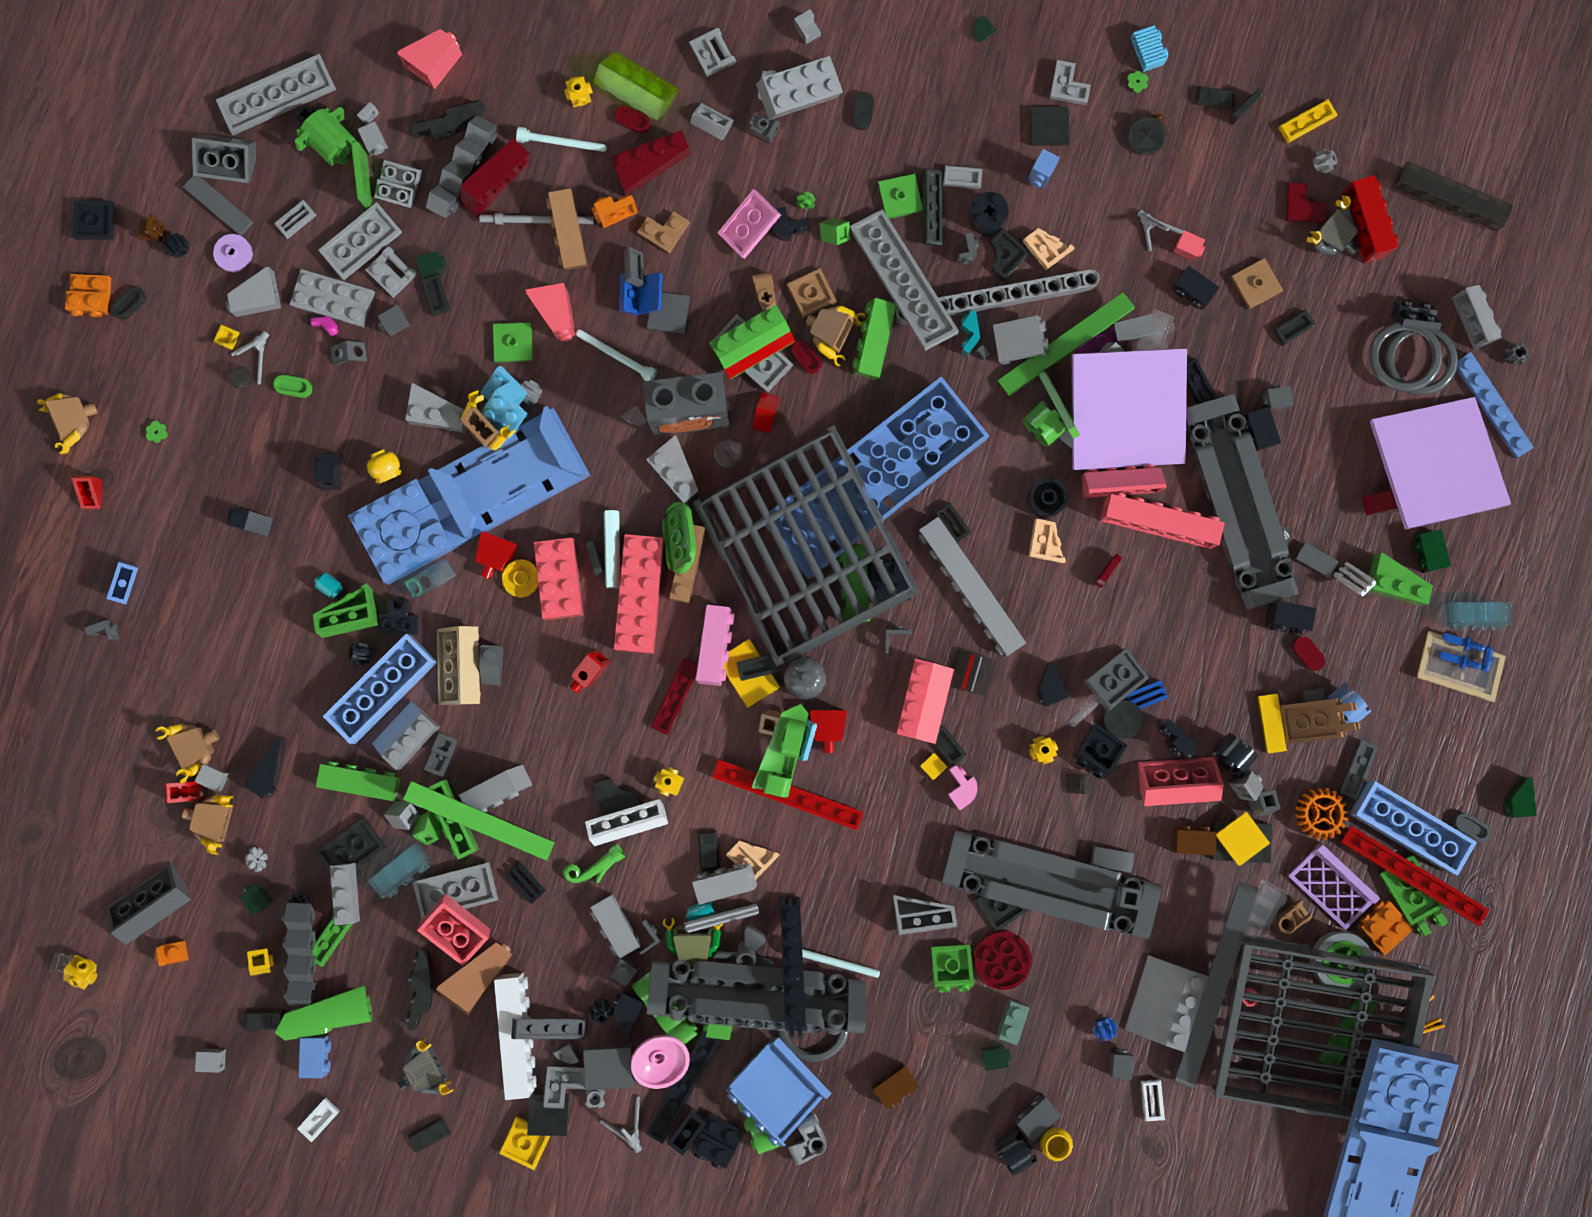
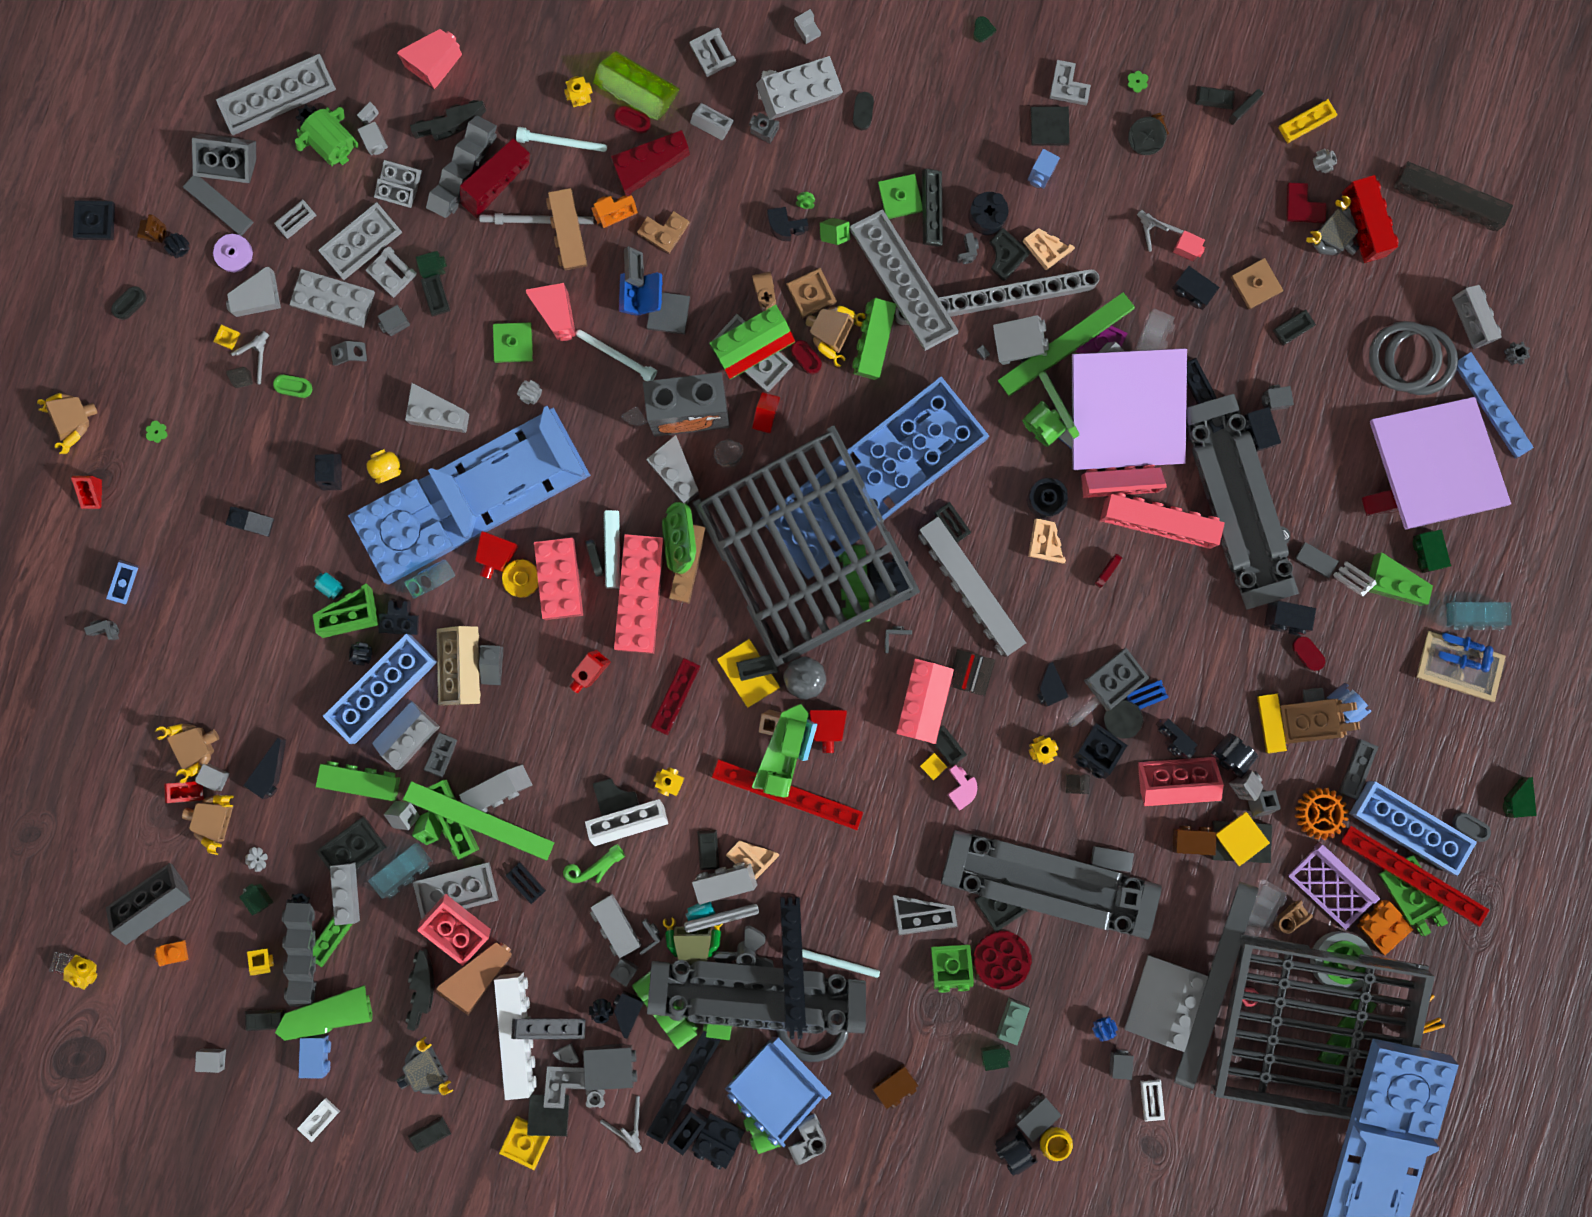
(88, 295): orange plate -> none
(327, 323): dark pink arm -> none
(362, 175): bright green tile -> none
(480, 427): medium nougat torso -> none
(503, 403): medium azure bracket -> none
(663, 1069): bright pink dish -> none
(714, 645): bright pink brick -> none
(749, 223): bright pink plate -> none
(962, 177): light grey tile -> none
(970, 327): teal slope -> none
(1135, 328): light grey tile -> none
(1149, 47): medium azure brick -> none
(1416, 314): black plate -> none

